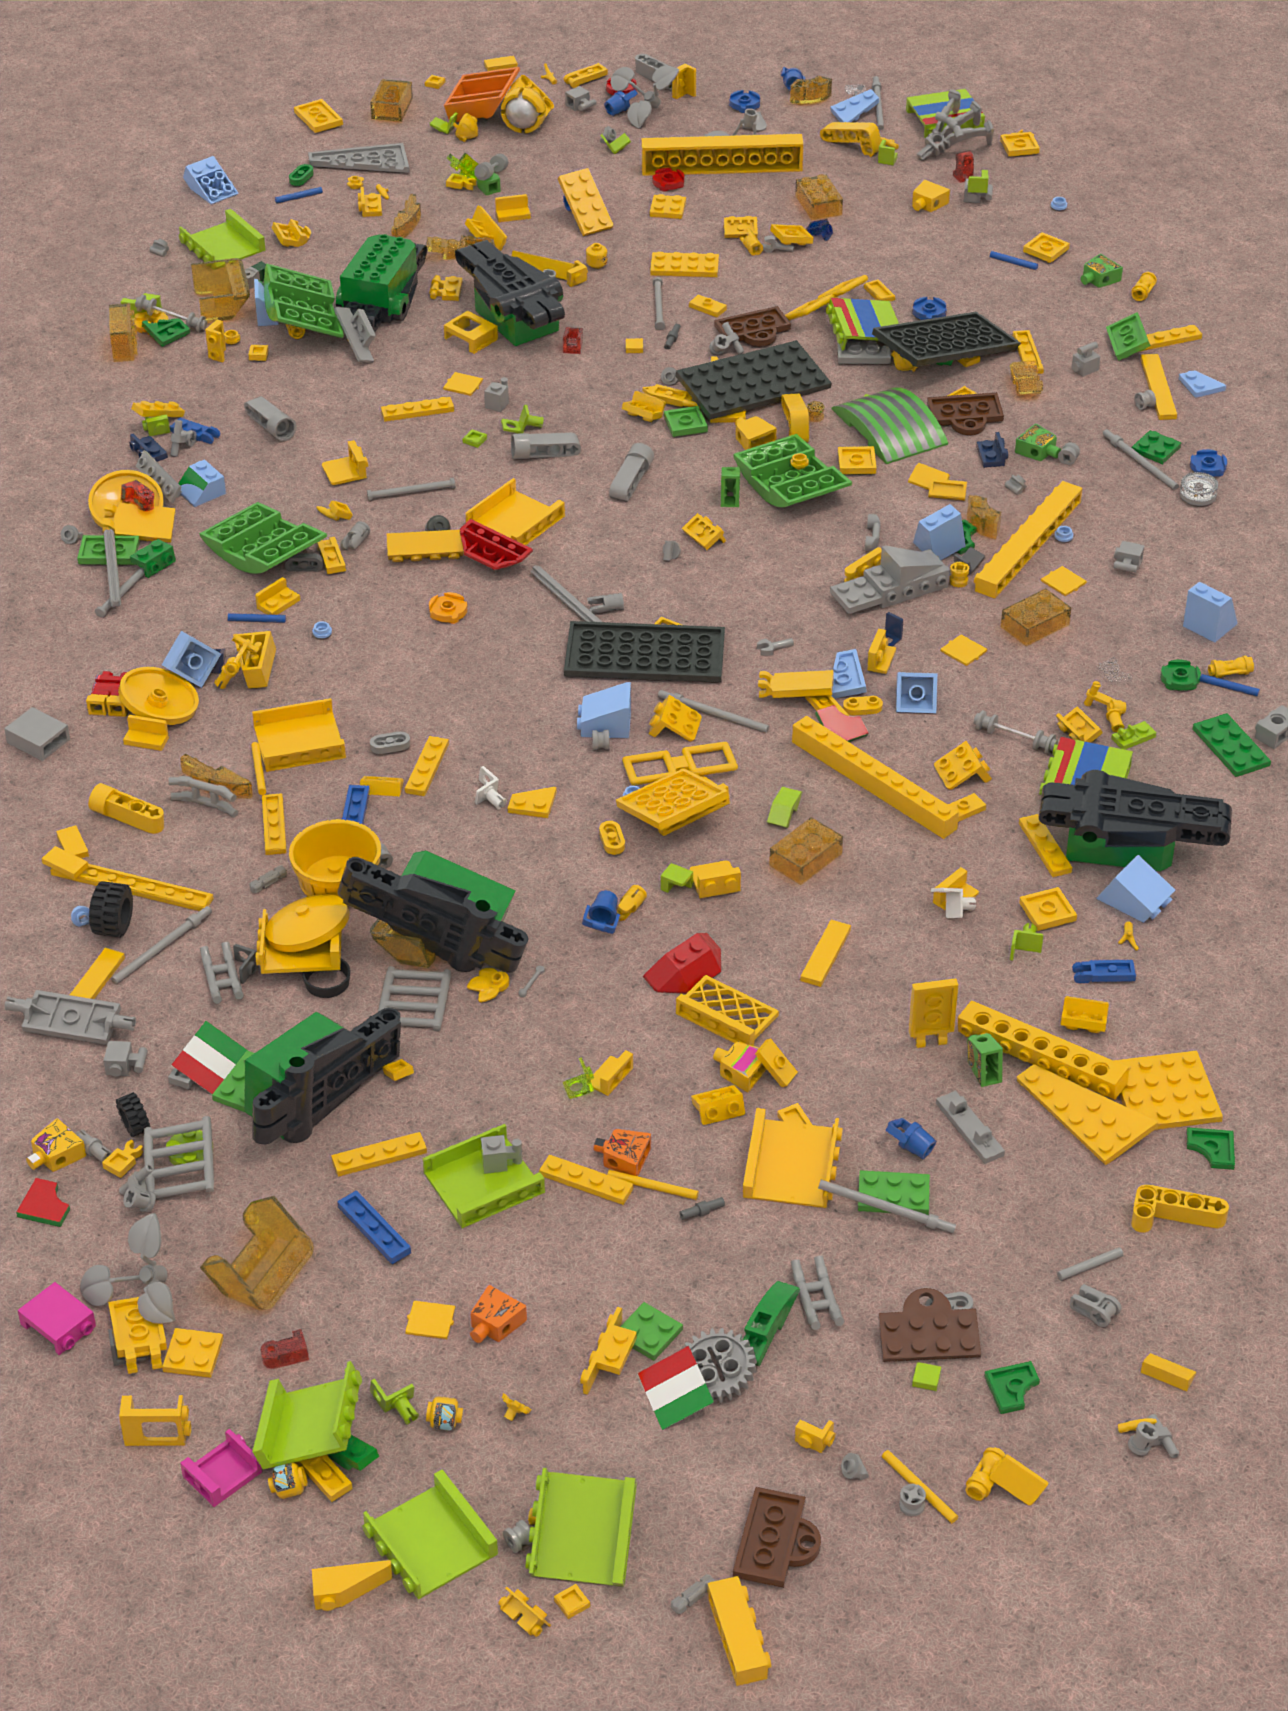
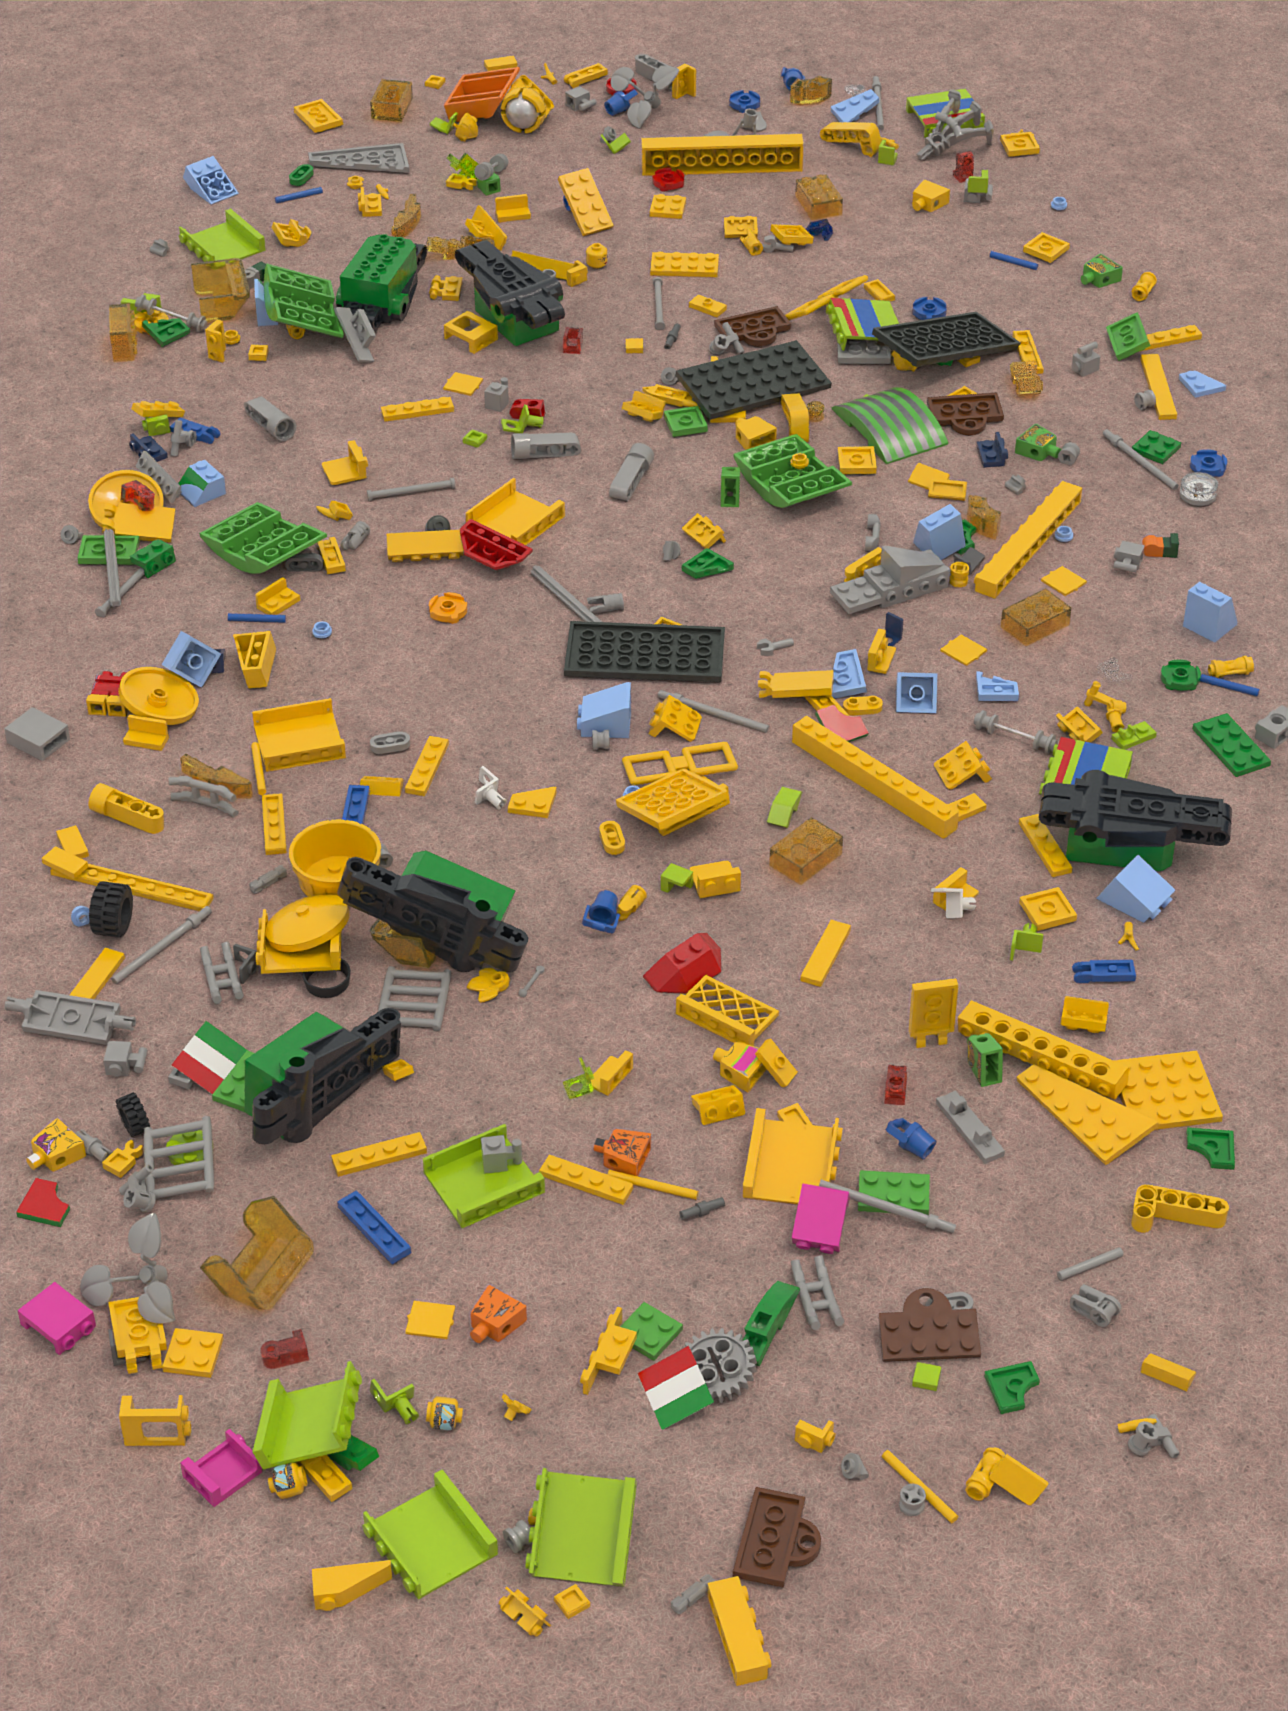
(233, 664): yellow pin -> none
(535, 407): none -> red leg
(707, 564): none -> green wing
(820, 1218): none -> dark pink panel
(896, 1085): none -> clear red leg
(996, 689): none -> light blue wing
(1161, 546): none -> leg

